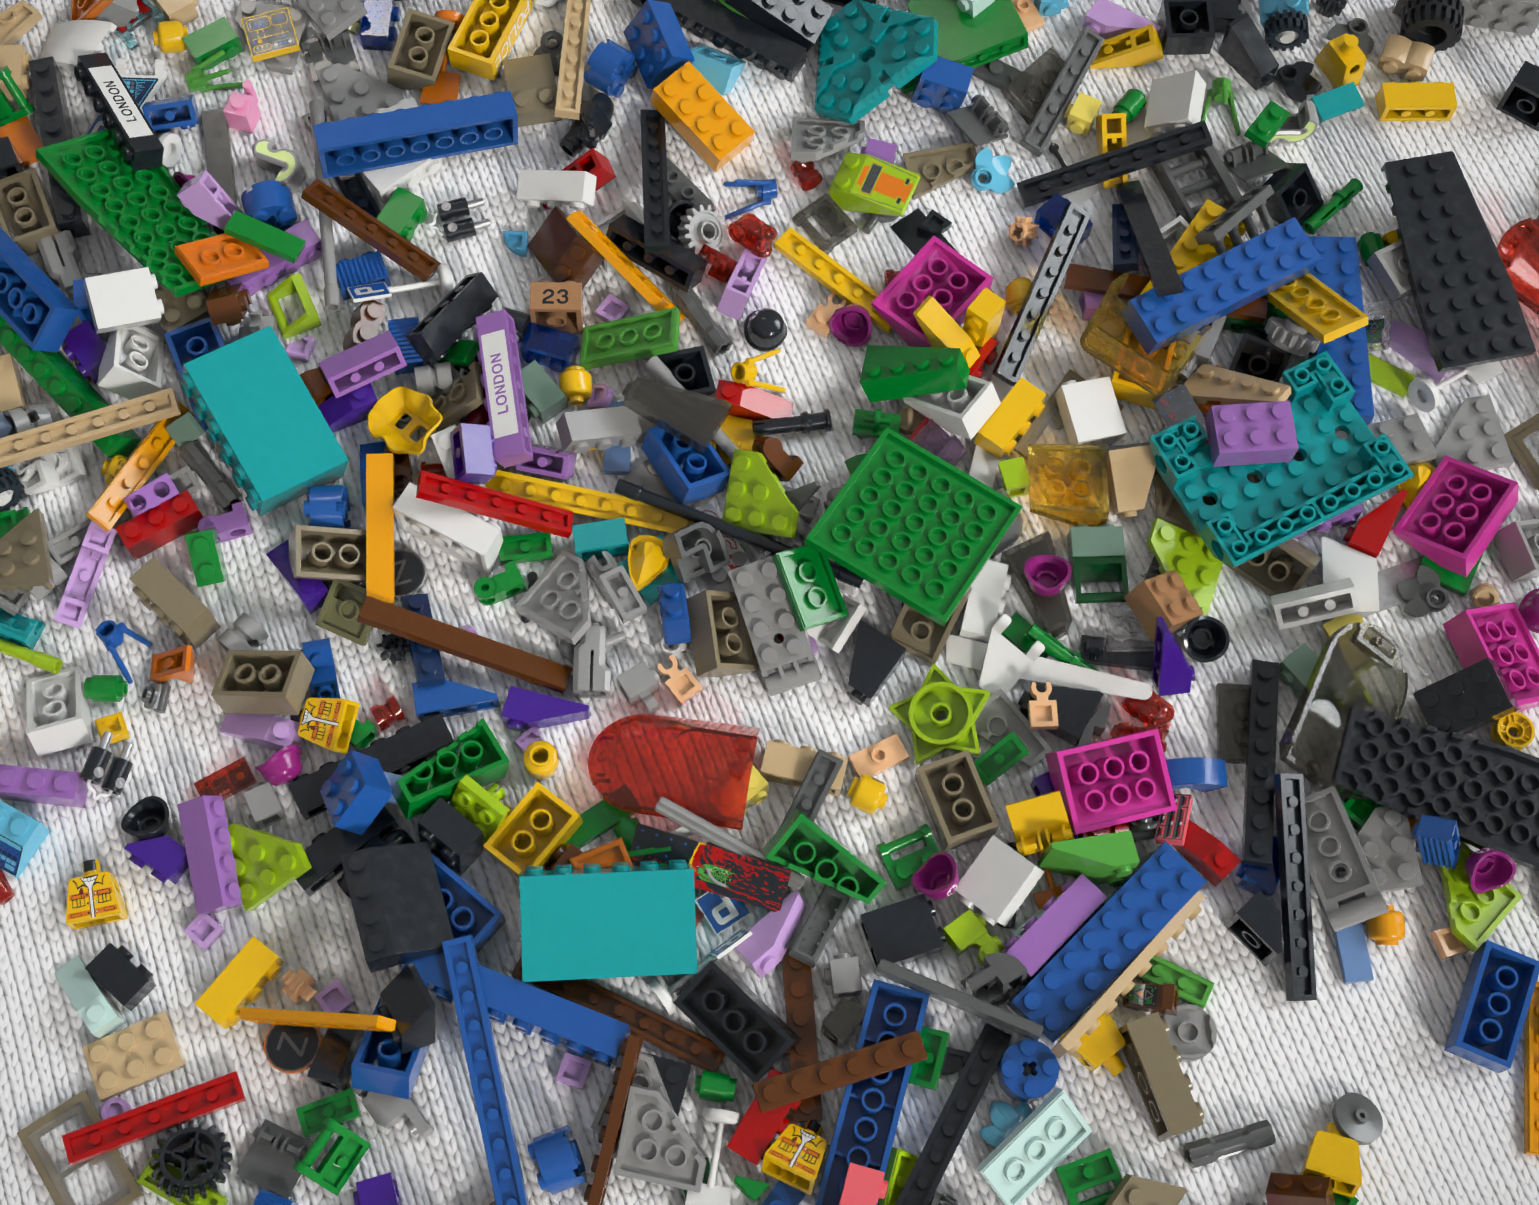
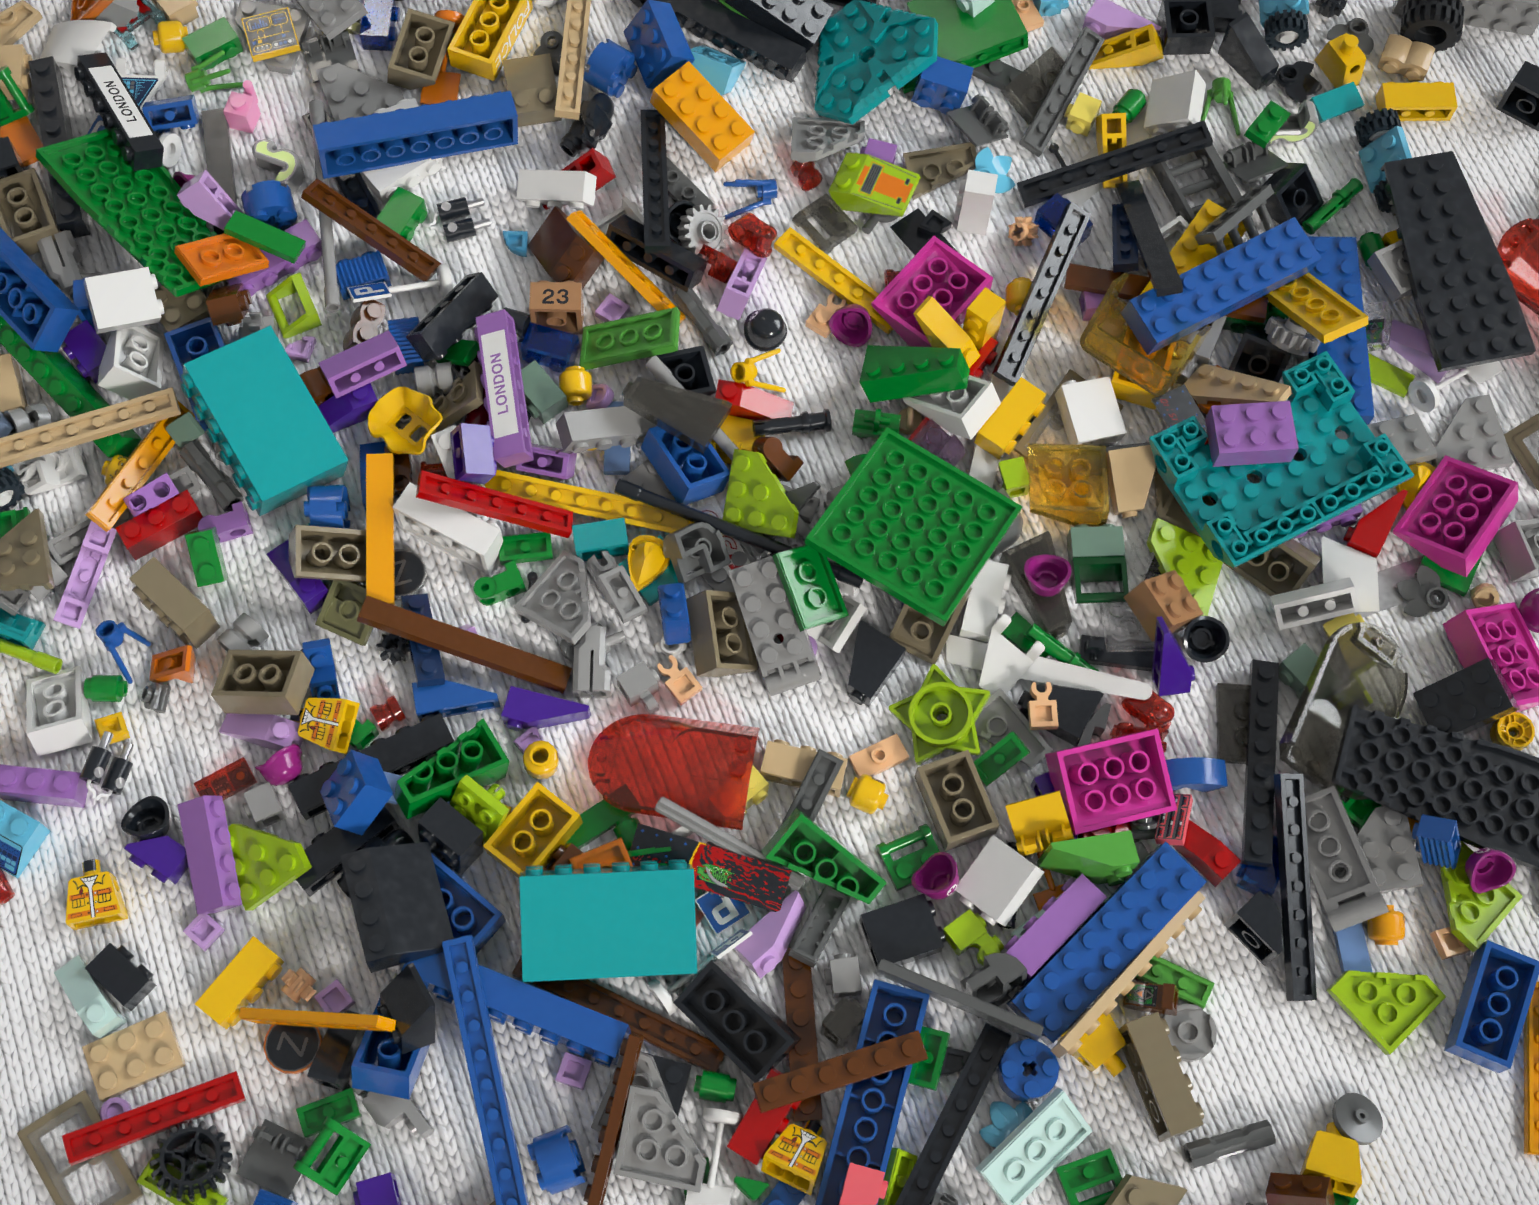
(975, 202): none -> white brick
(1382, 142): none -> plate
(1386, 1003): none -> lime plate

